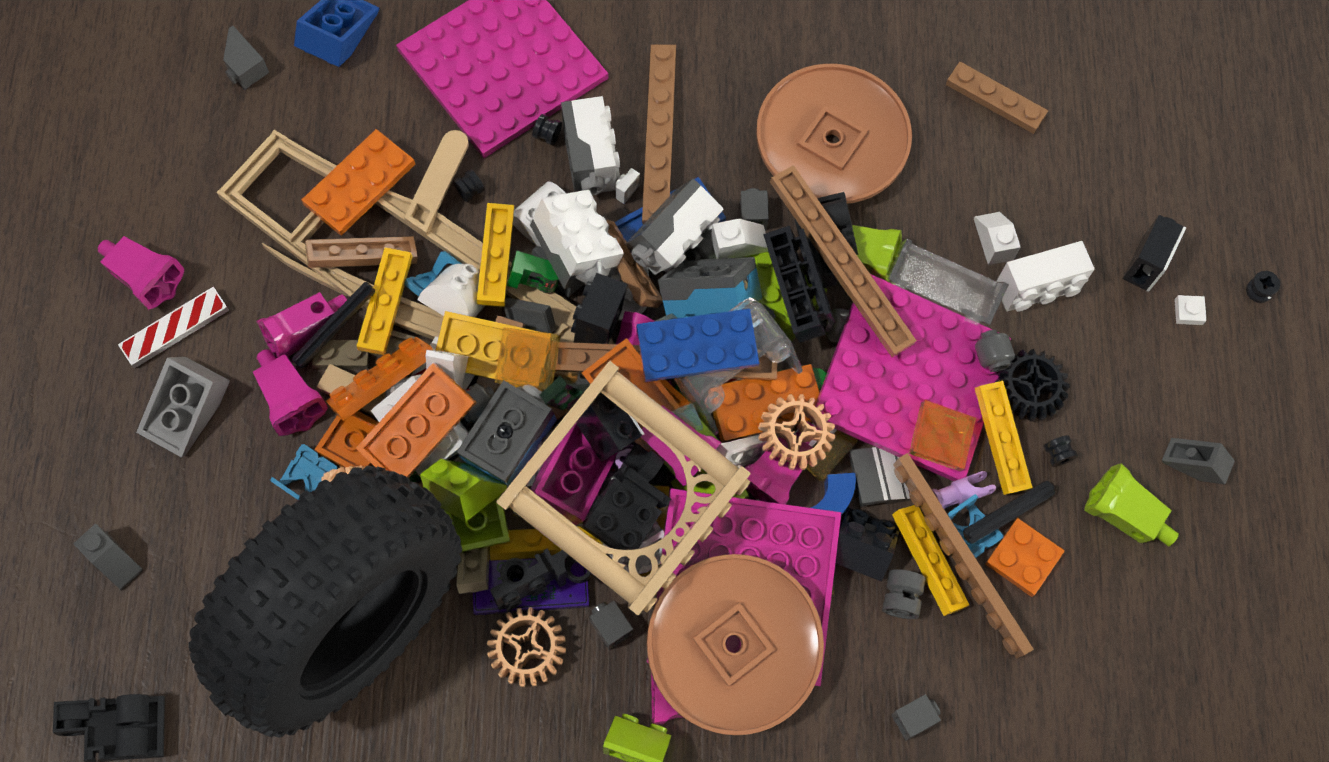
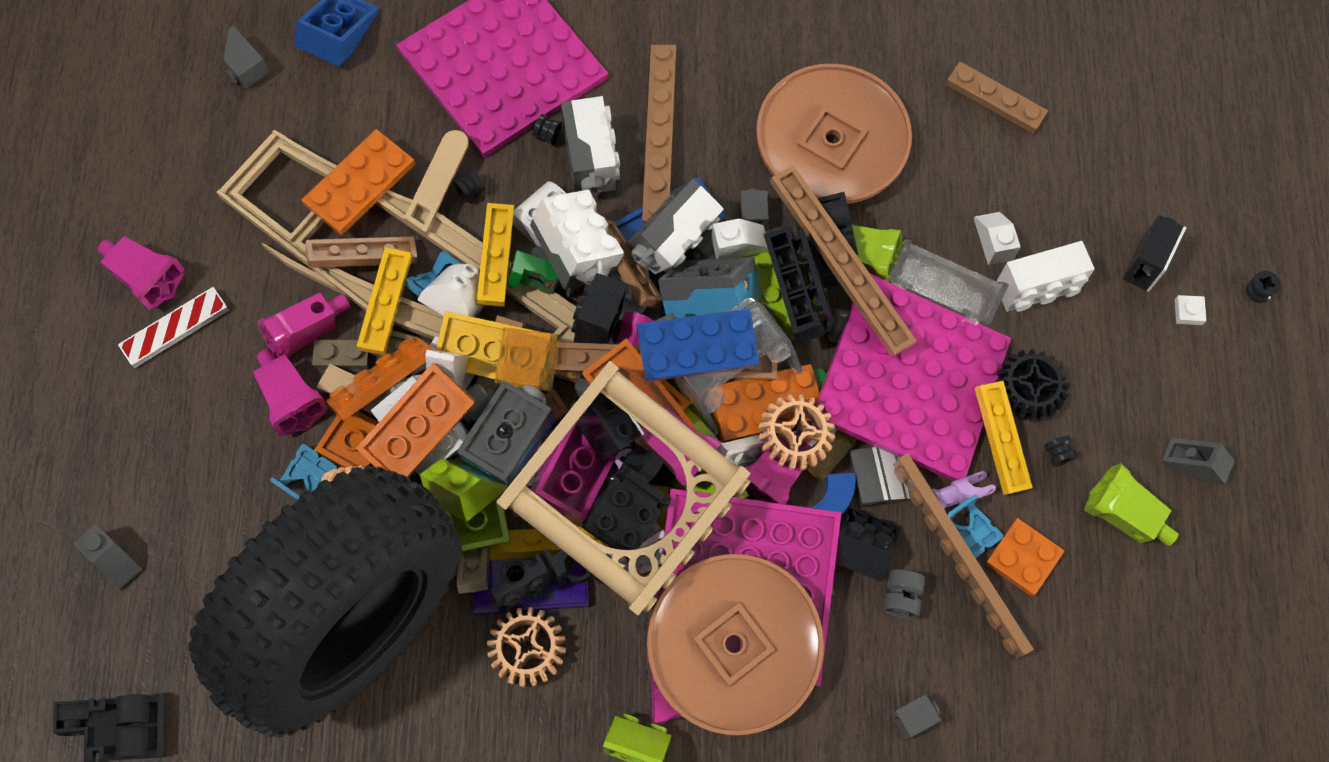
(181, 404): light grey slope -> none
(333, 325): black axle -> none
(533, 315): dark grey tile -> none
(561, 394): clear green plate -> none
(610, 624): dark grey brick -> none
(627, 185): white plate -> none
(689, 415): clear light blue slope -> none
(930, 560): yellow plate -> none
(942, 435): plate -> none
(994, 351): dark grey head -> none
(1008, 512): black axle -> none

